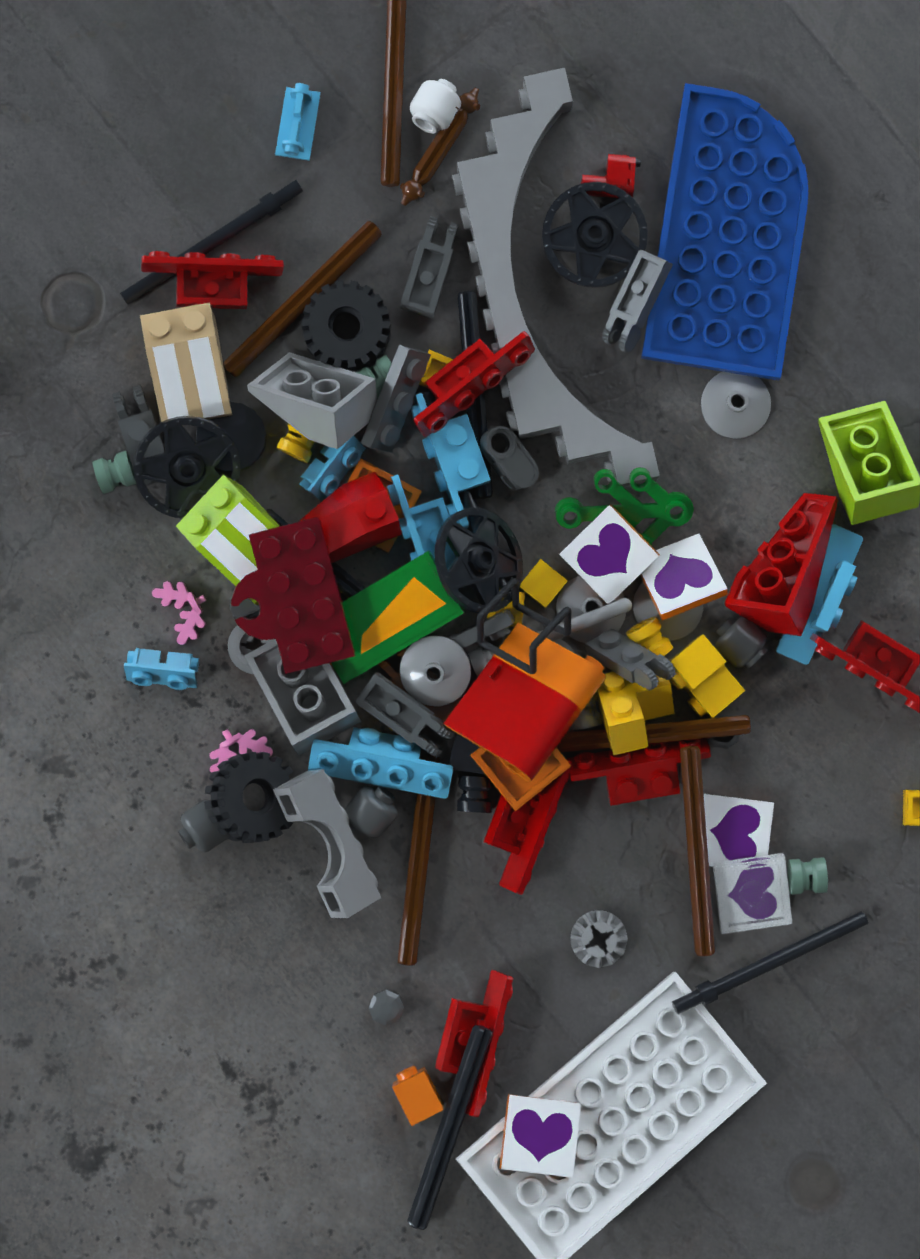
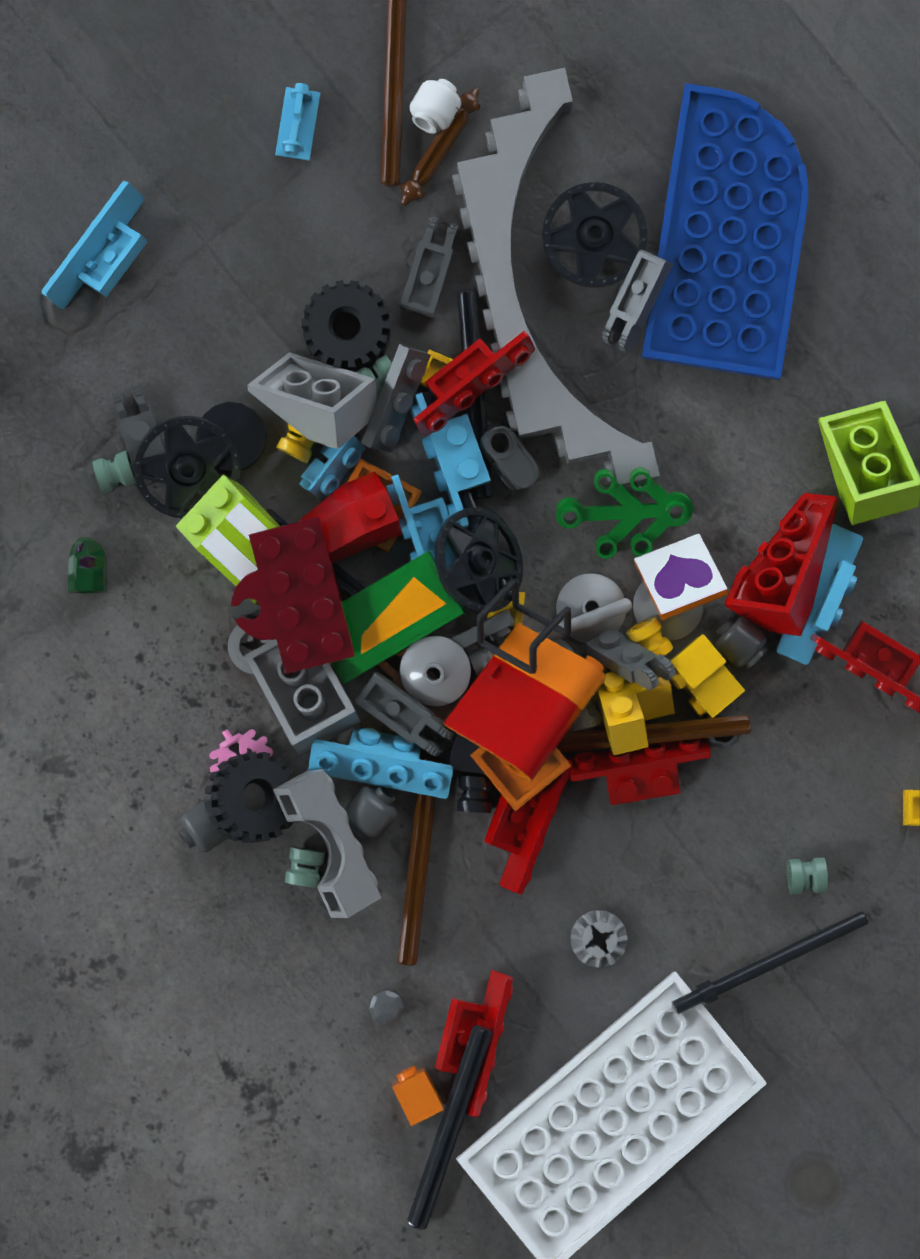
(87, 567): none -> dark green rock
(102, 251): none -> medium azure bracket
(145, 669): medium azure hinge -> none
(186, 362): slope -> none
(193, 617): bright pink animal -> none
(212, 280): red bracket -> none
(268, 205): black bar -> none
(296, 303): reddish brown axle -> none
(304, 875): none -> sand green wheel
(540, 1136): tile -> none
(543, 583): yellow tile -> none
(609, 554): tile -> none
(619, 172): red piece -> none
(697, 850): reddish brown axle -> none
(733, 421): light grey dish -> none
(736, 827): tile -> none
(752, 893): clear tile -> none

